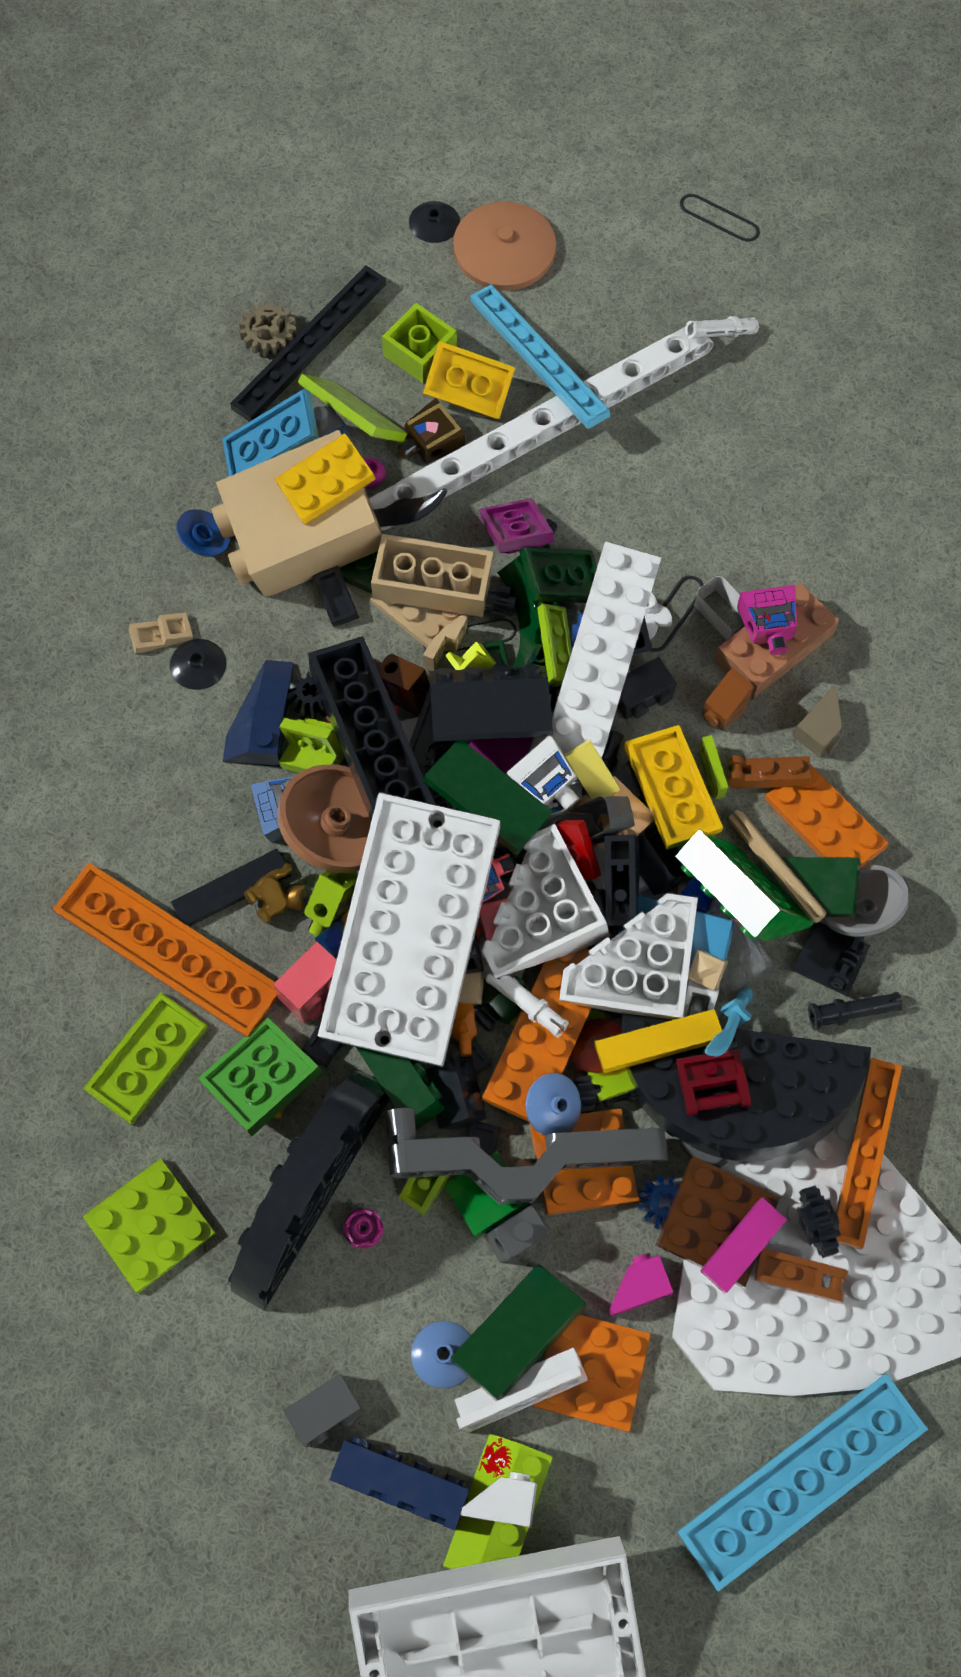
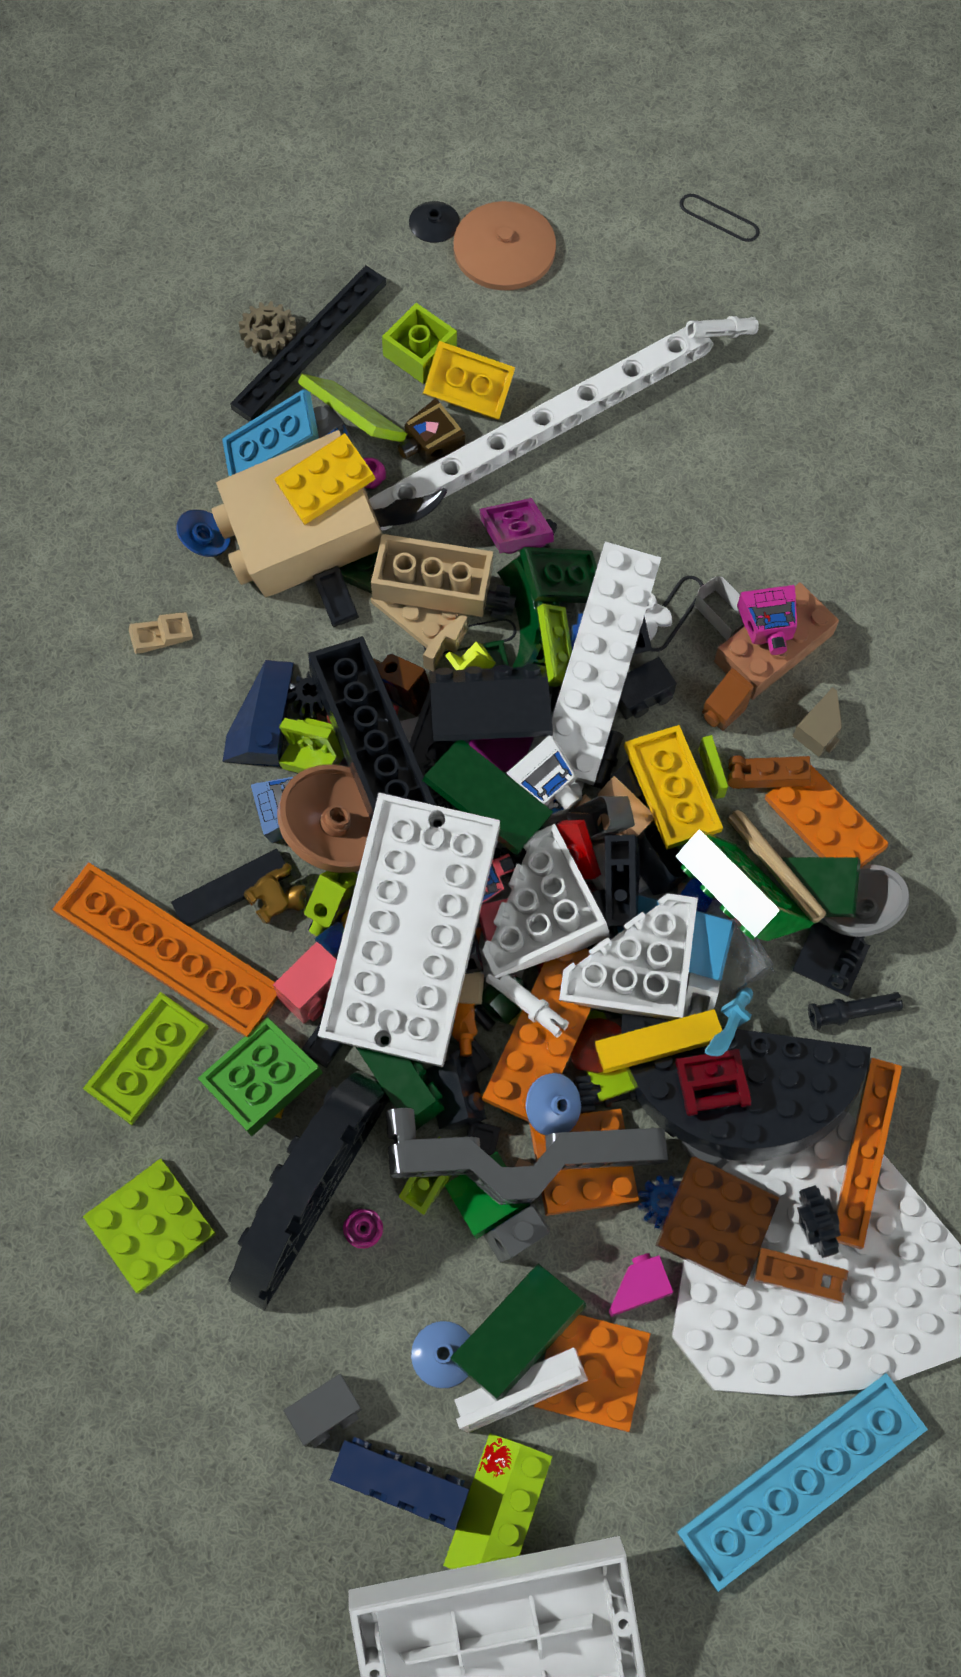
(200, 674): black dish -> none
(505, 1501): white slope -> none
(540, 357): medium azure tile -> none
(591, 770): light yellow tile -> none
(707, 969): tan tile -> none
(743, 1245): dark pink tile -> none

